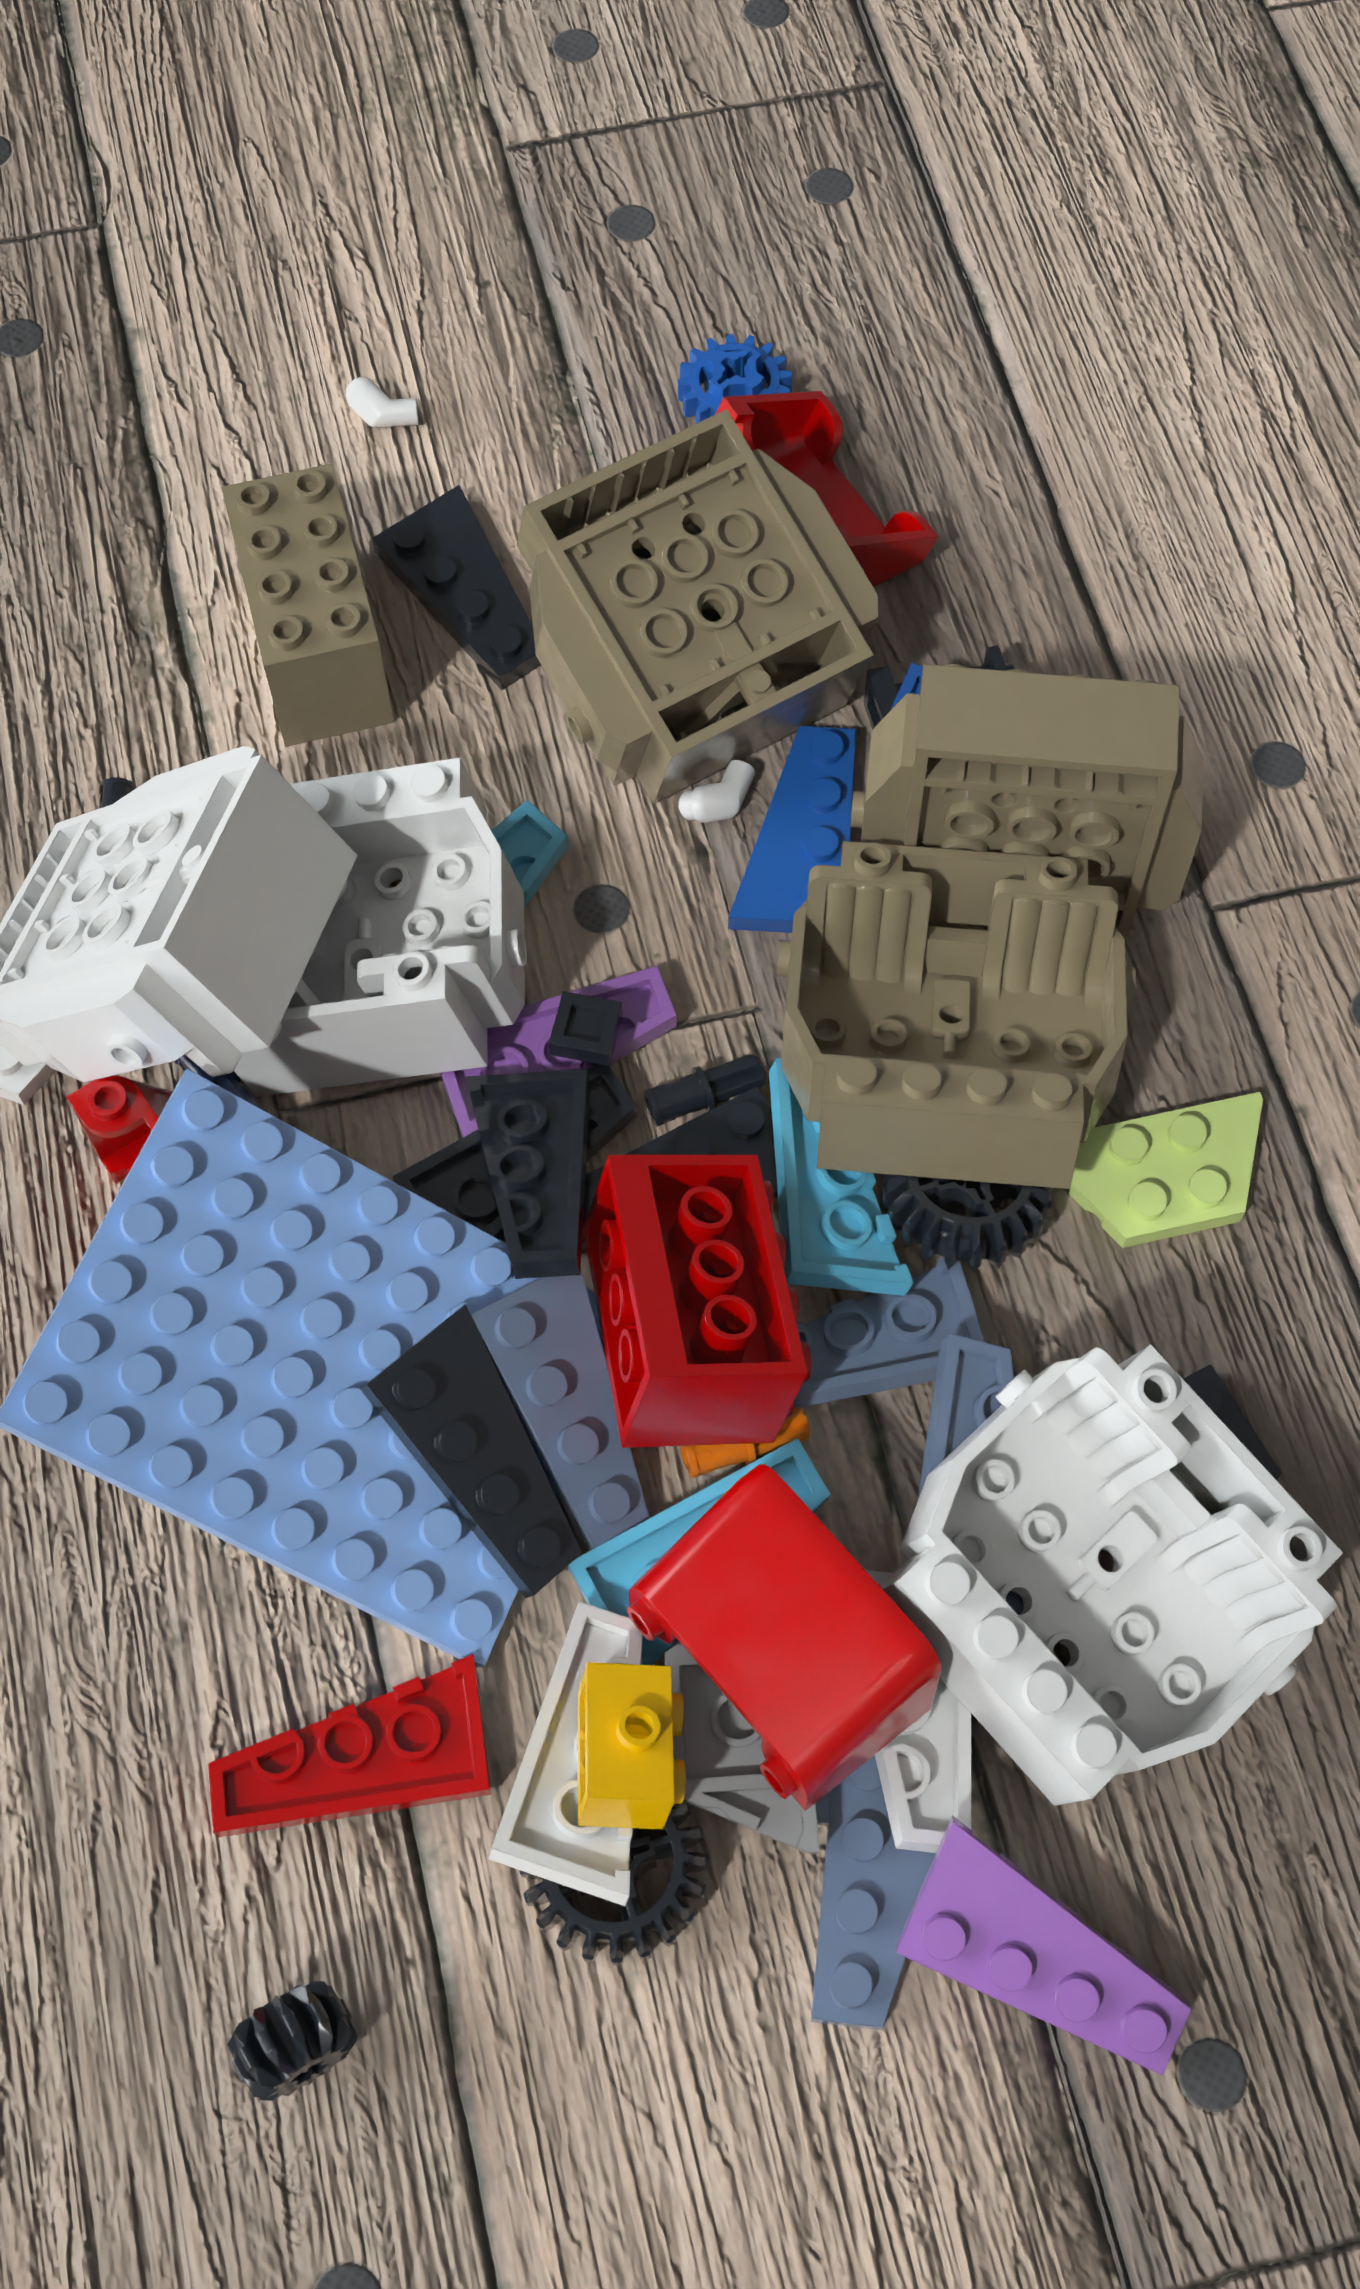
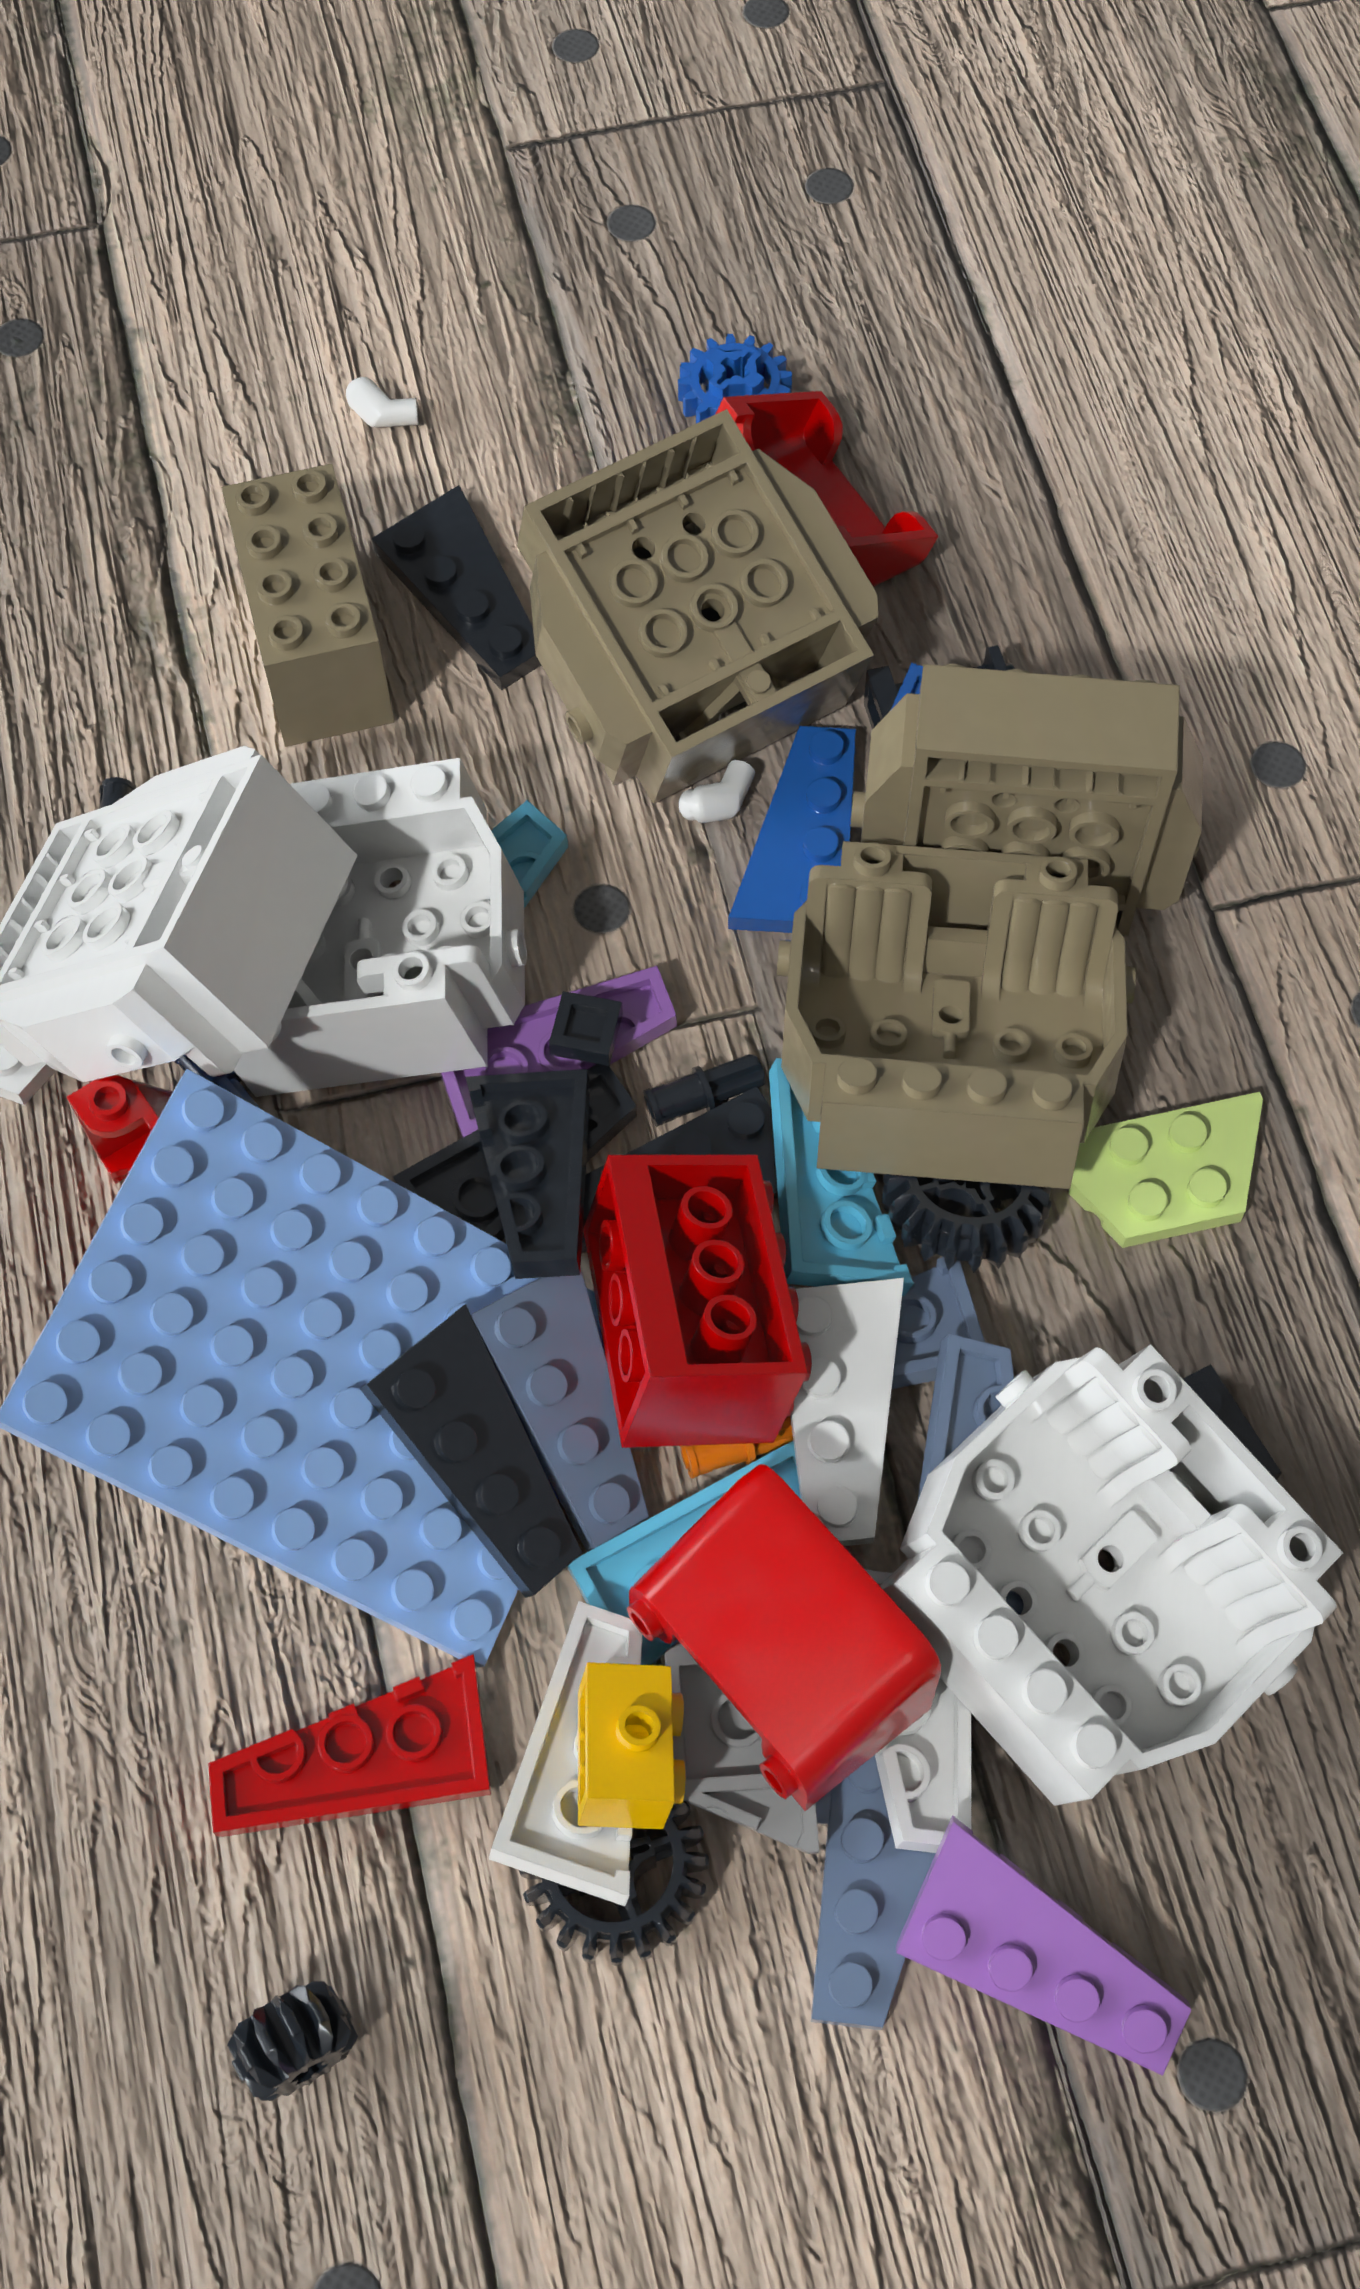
(846, 1402): none -> white wing

